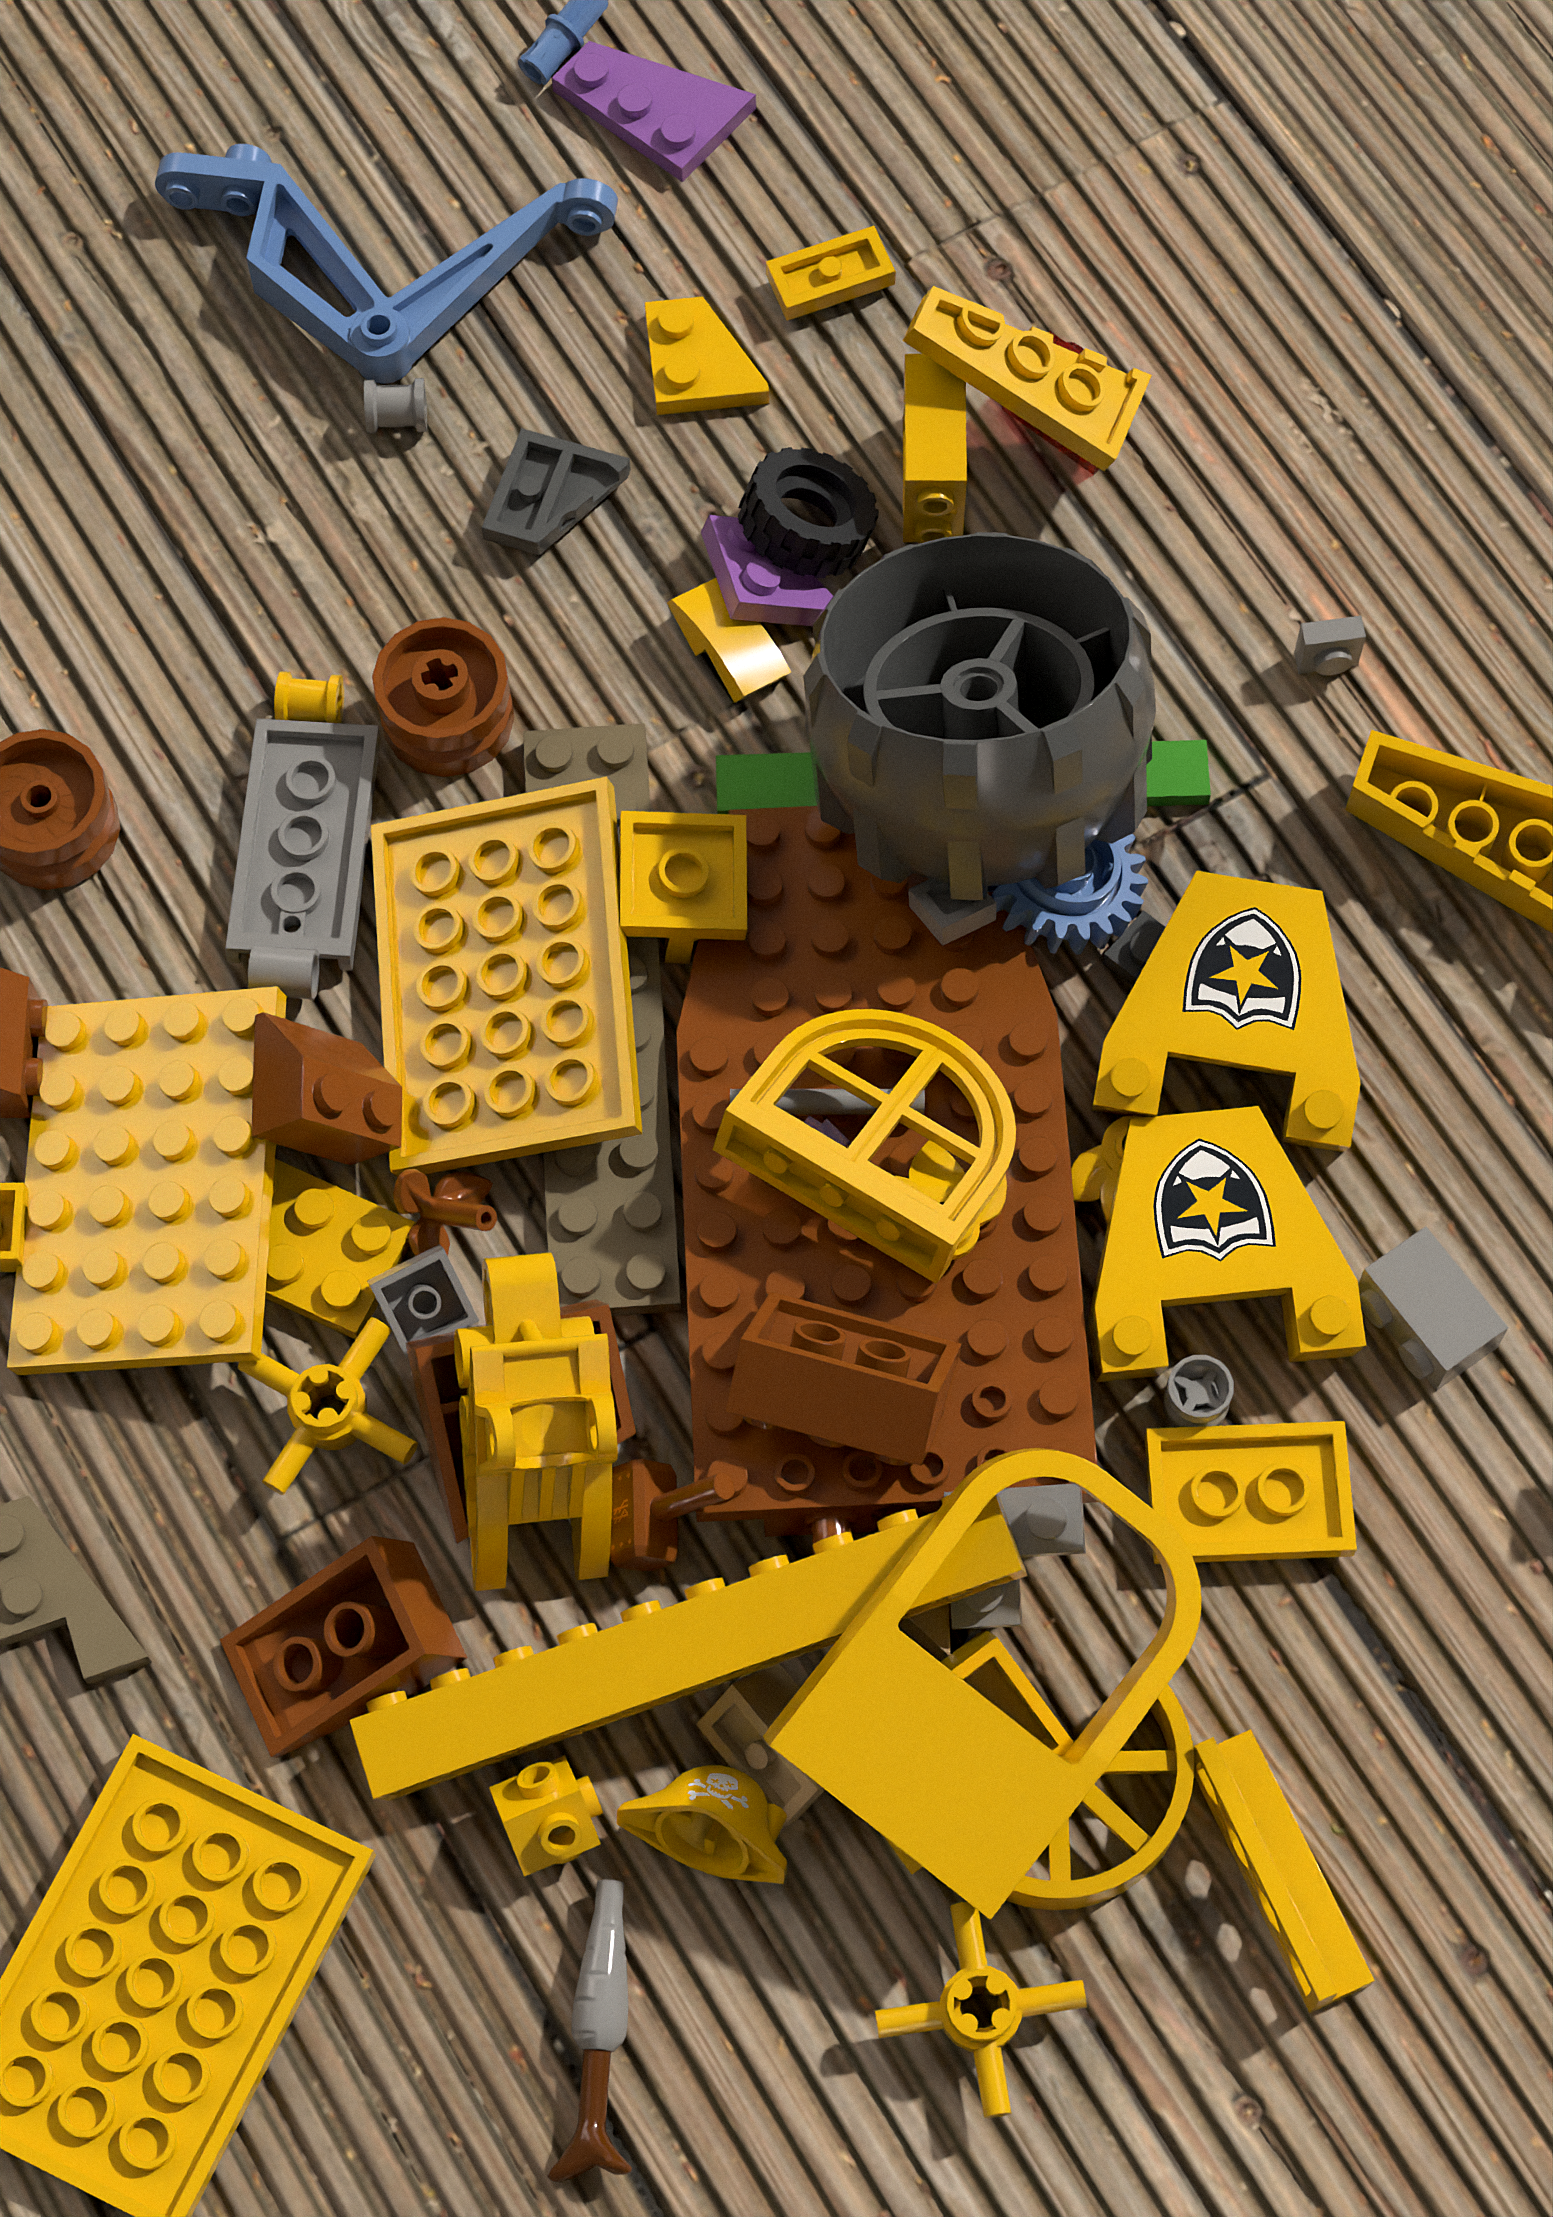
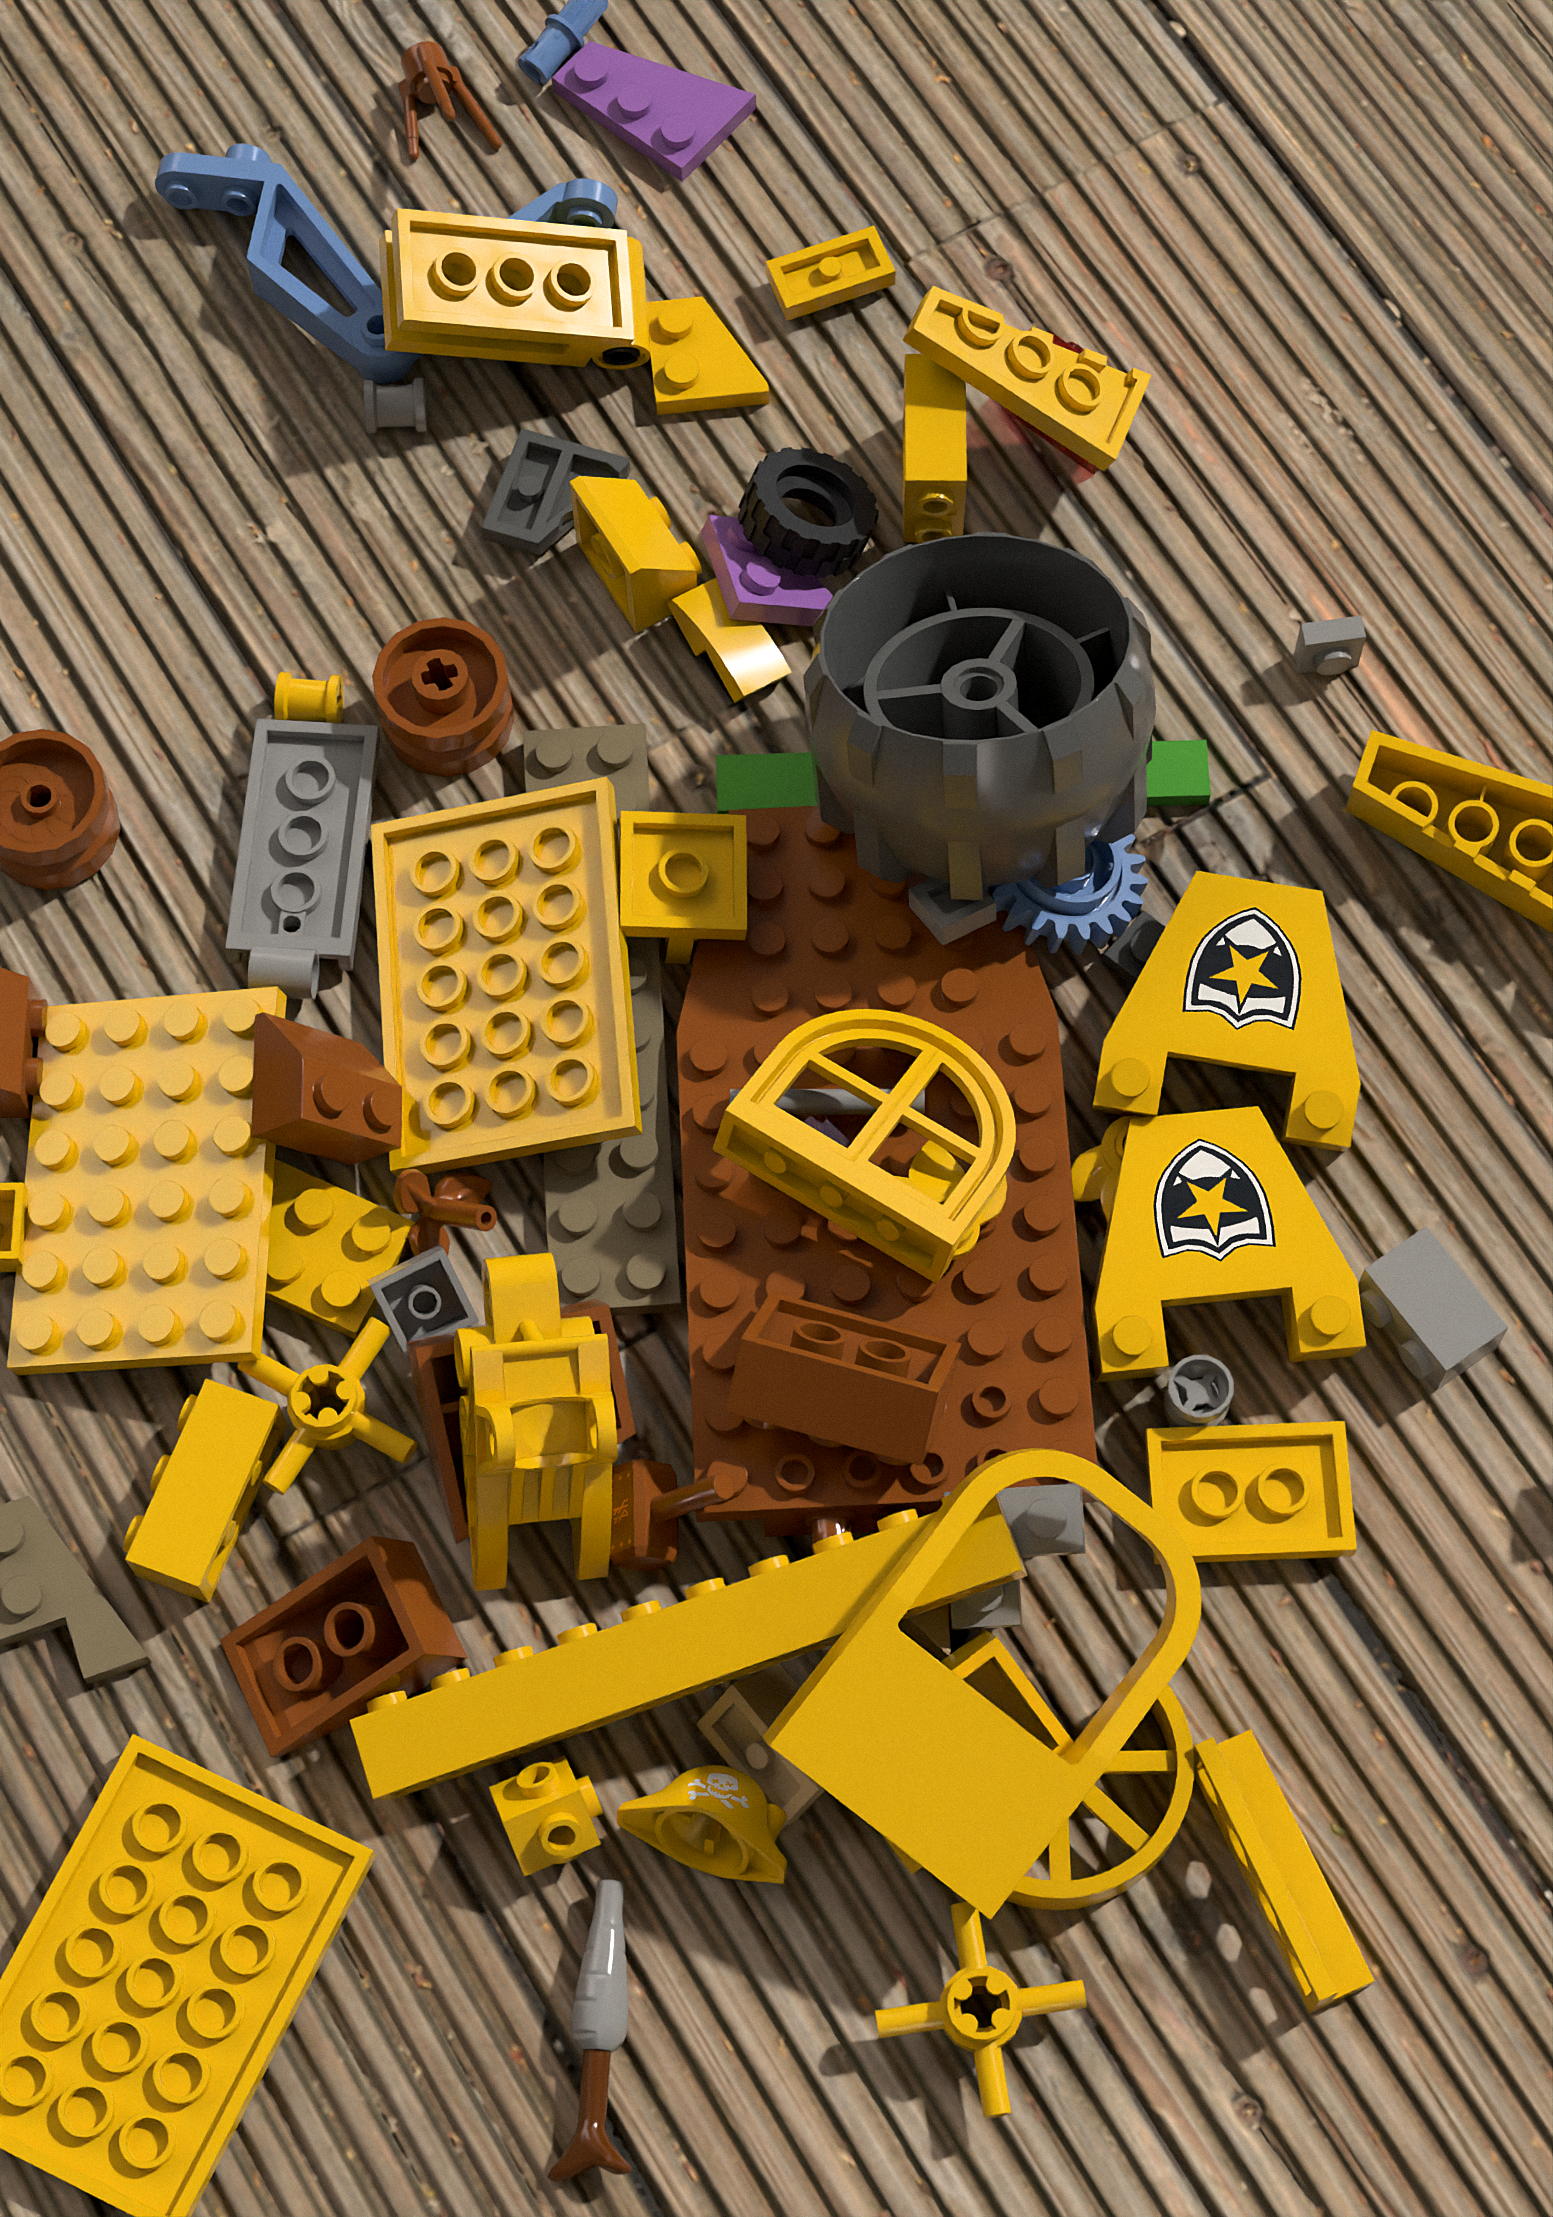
(204, 1489): none -> yellow brick
(431, 81): none -> dark orange plant
(513, 290): none -> yellow hinge
(632, 547): none -> yellow slope

